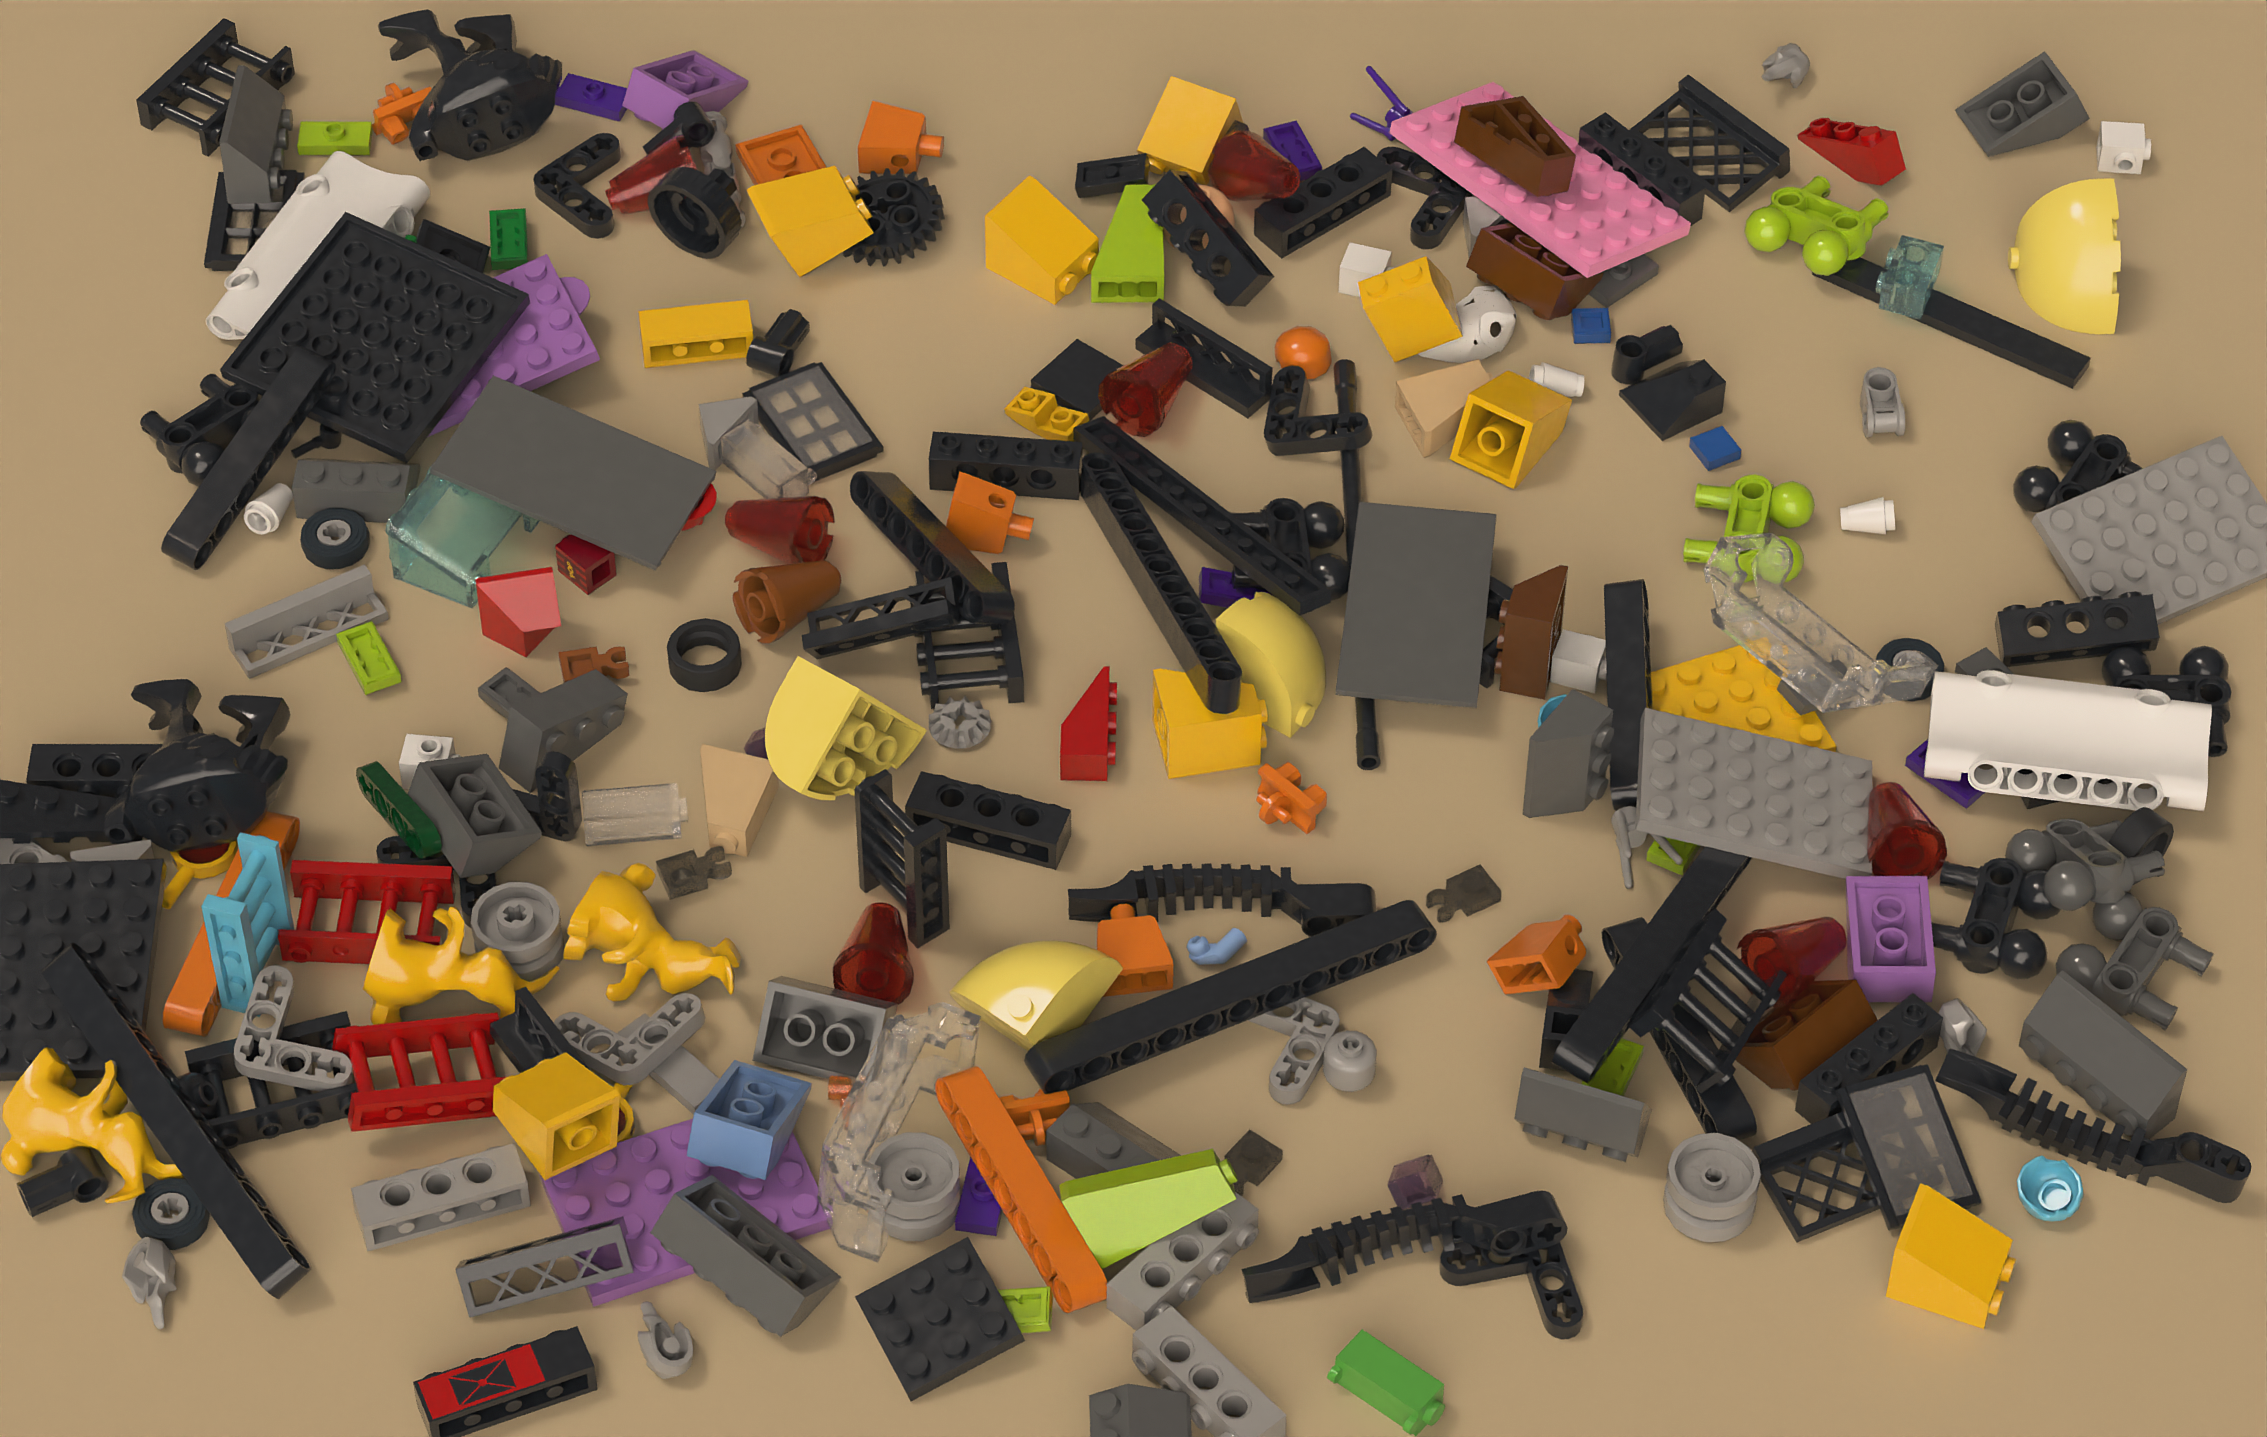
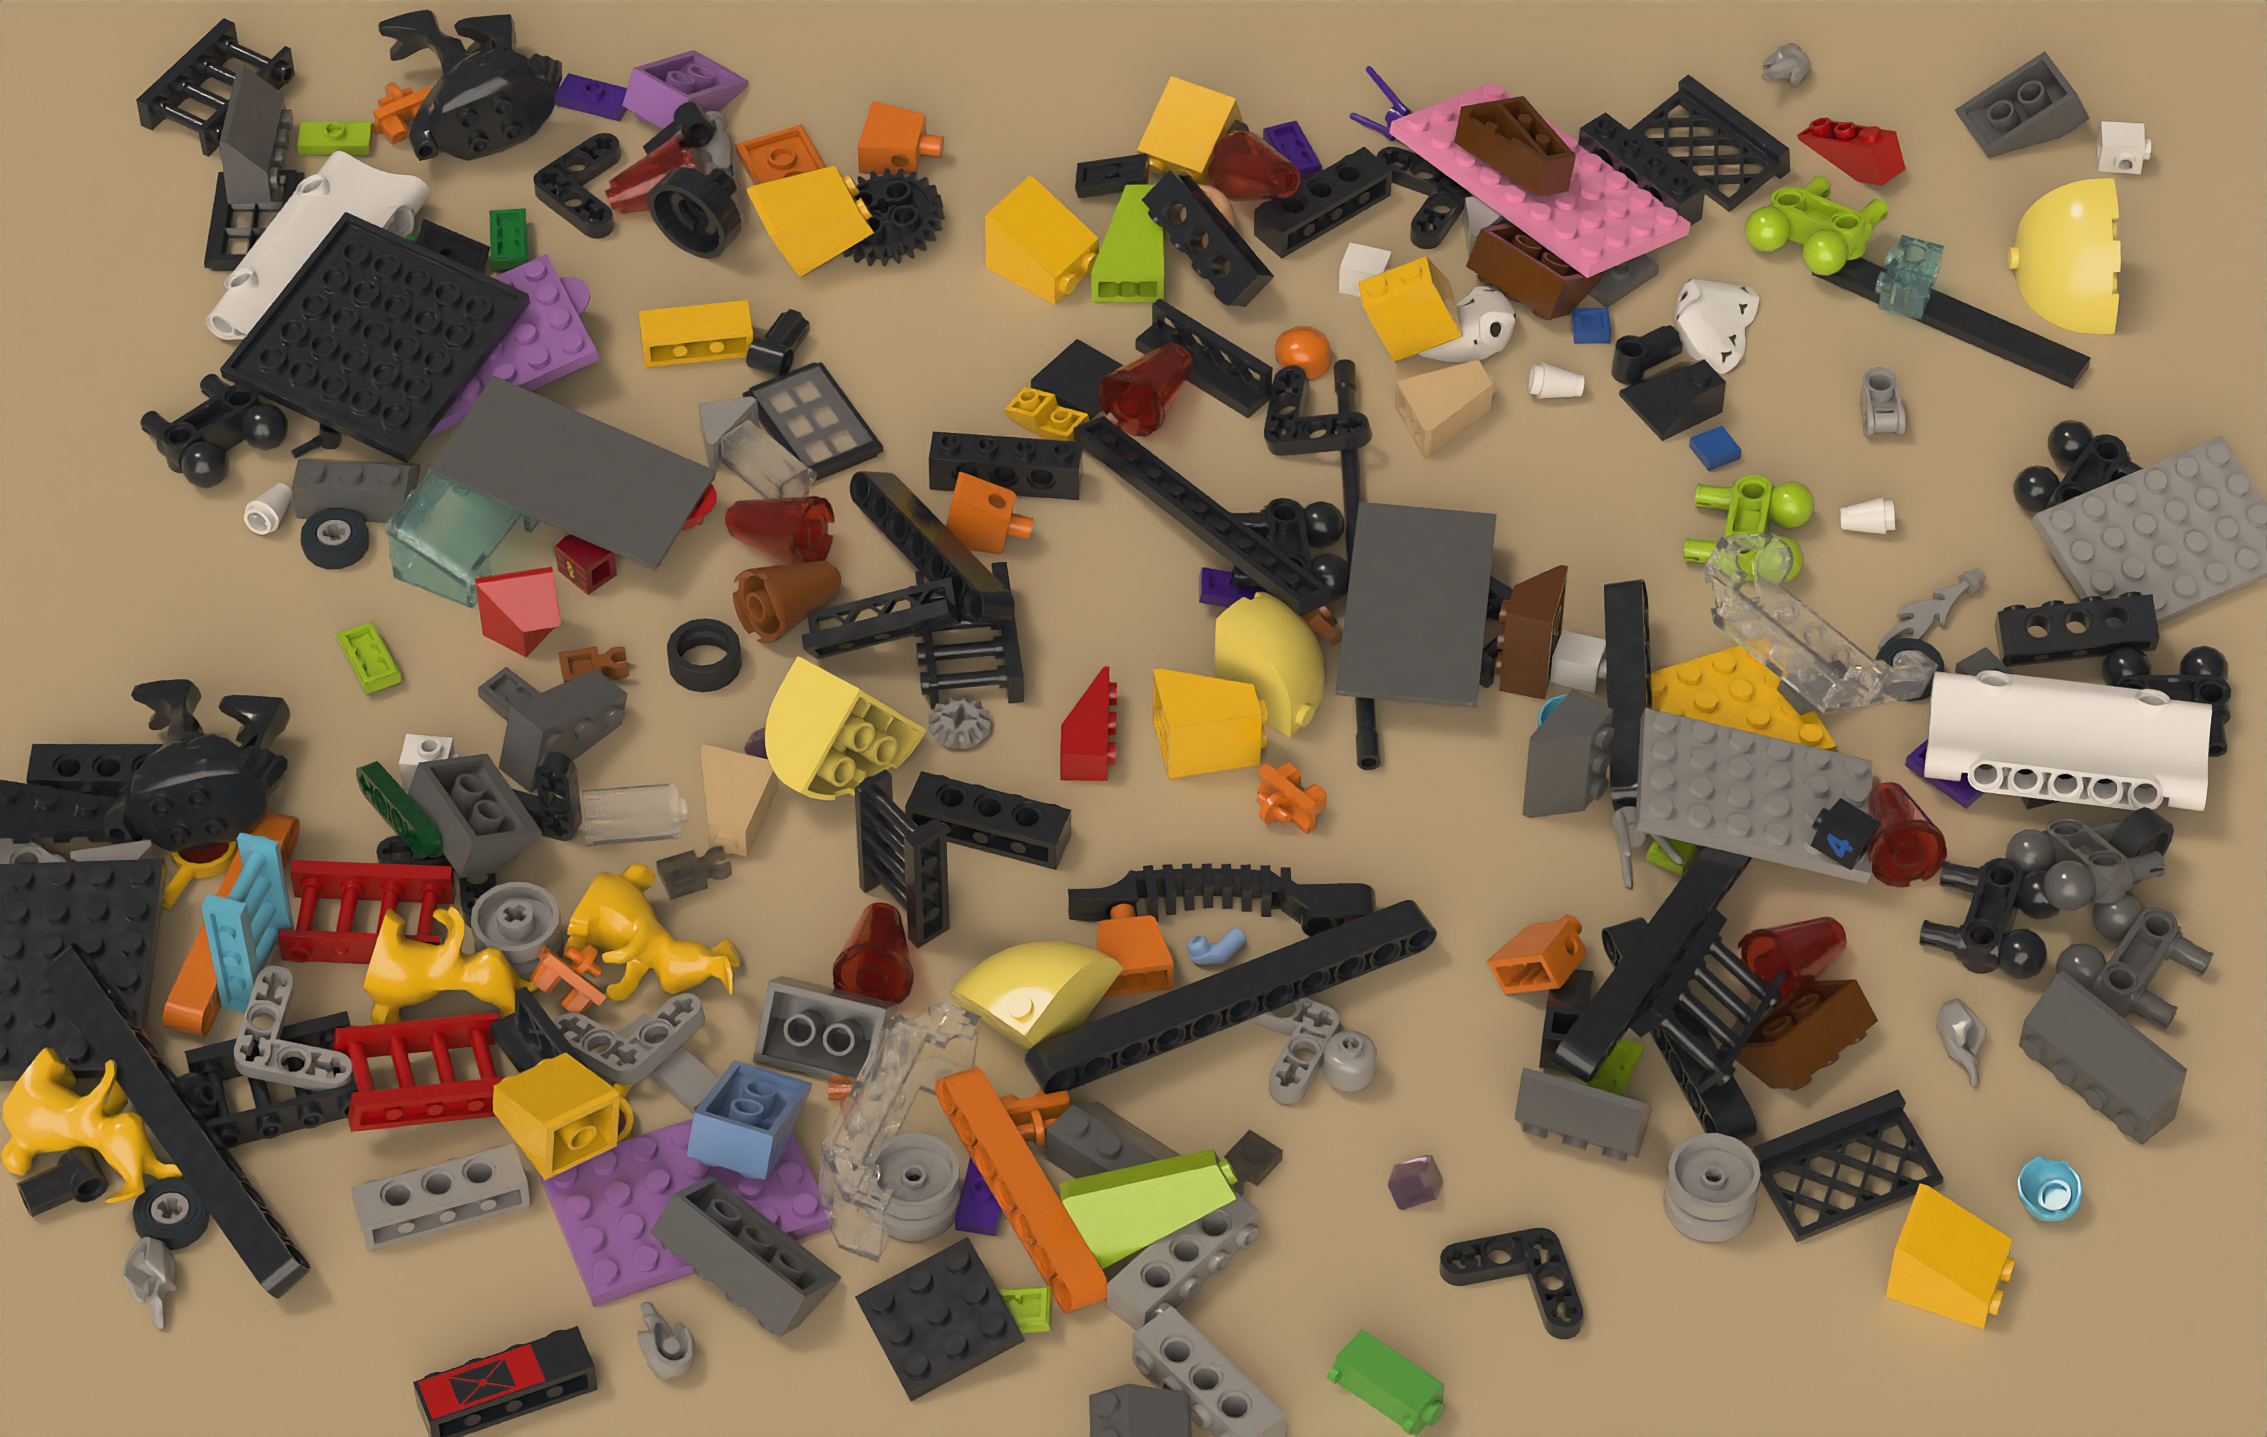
(248, 458): black beam -> none
(300, 616): light grey fence -> none
(540, 1251): fence -> none
(553, 968): none -> orange hips
(1161, 583): black beam -> none
(1324, 624): none -> dark orange plate
(1467, 891): clear smoke plate -> none
(1502, 1227): black piece -> none
(1509, 427): yellow slope -> none
(1709, 316): none -> white piece
(1844, 833): none -> black brick
(1885, 1047): black brick -> none
(1890, 937): medium lavender slope -> none
(1906, 1141): clear piece -> none
(1925, 611): none -> light grey piece
(2183, 1160): black piece -> none

